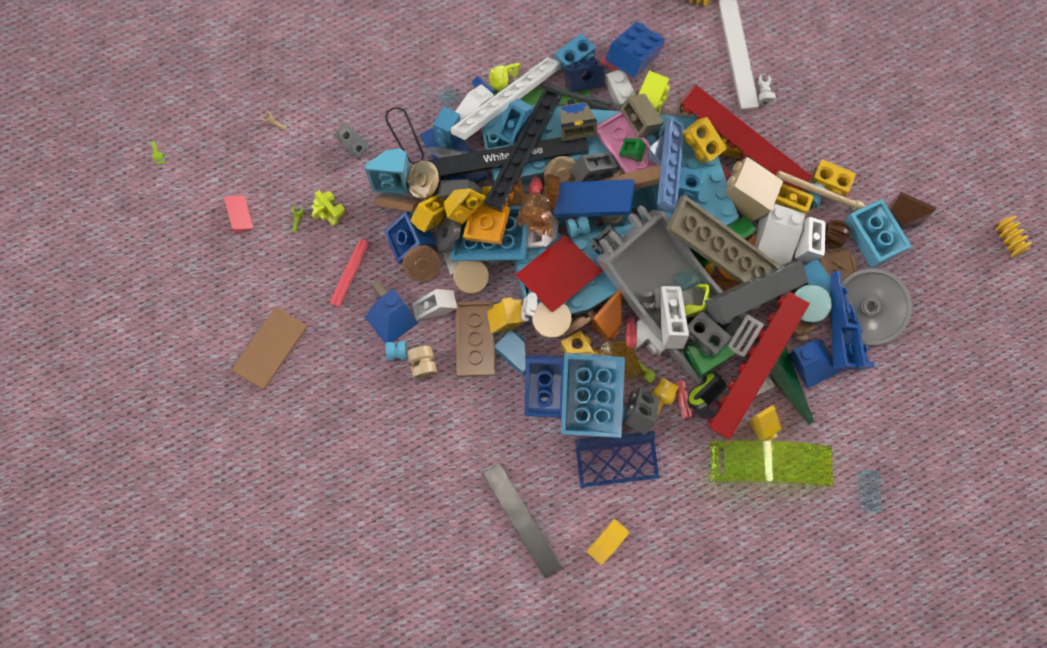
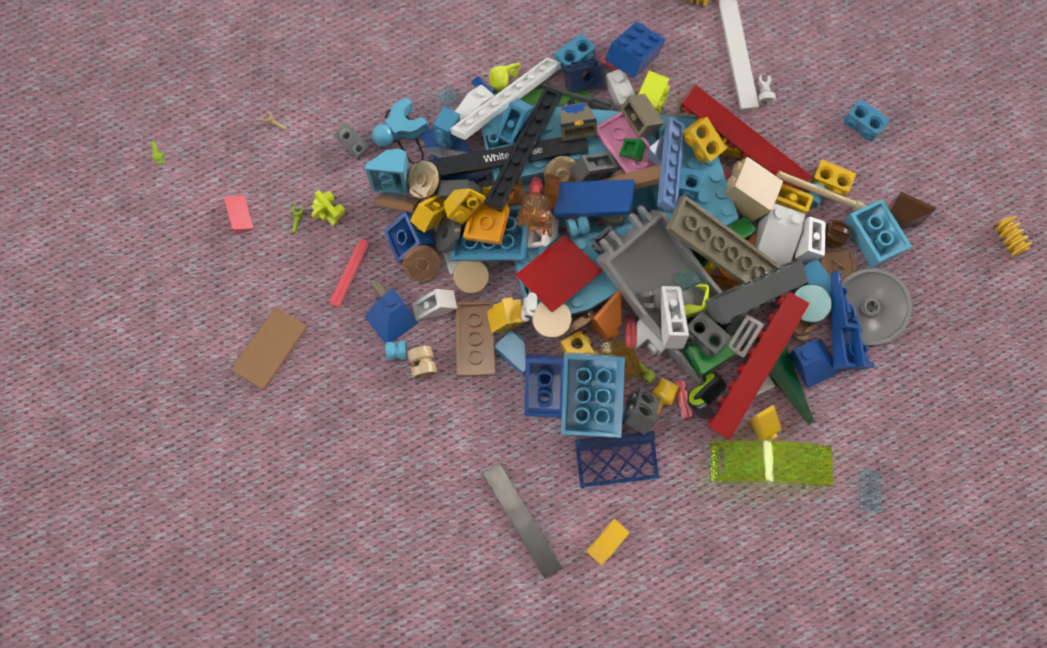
(398, 126): none -> medium azure piece
(868, 117): none -> dark azure brick

